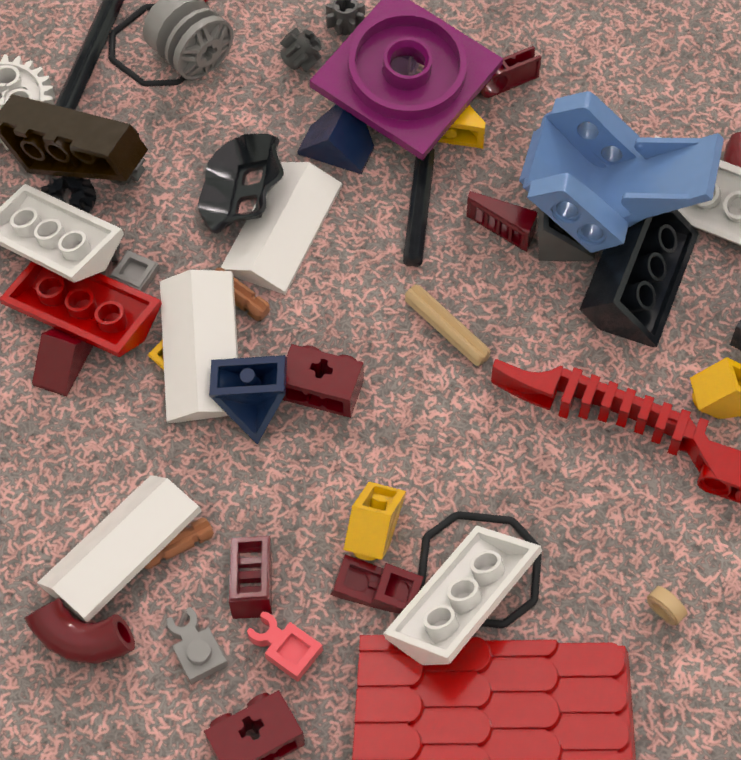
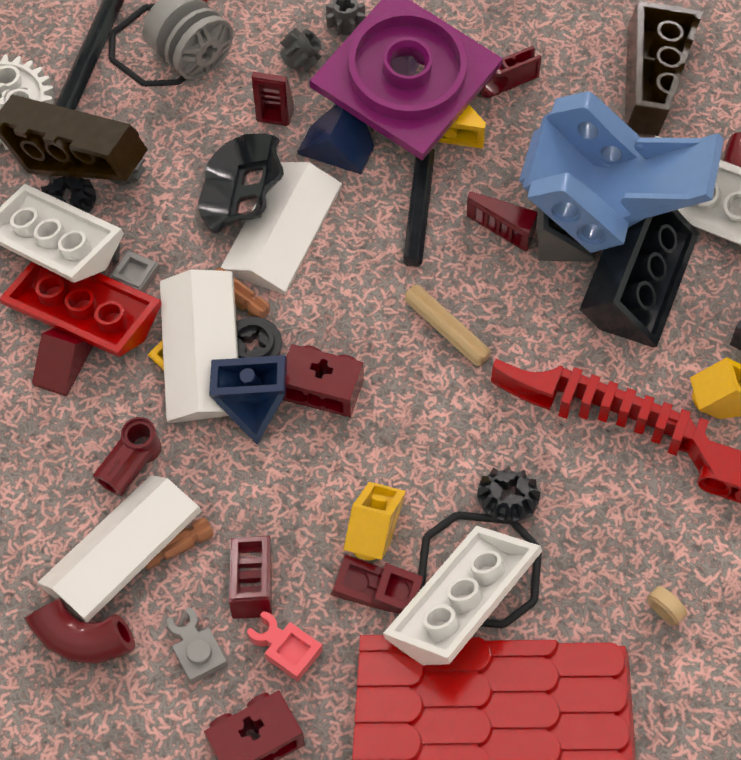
(126, 458): none -> dark red piece
(269, 337): none -> black gear
(272, 98): none -> dark red slope
(515, 506): none -> black gear
(656, 55): none -> dark brown wedge

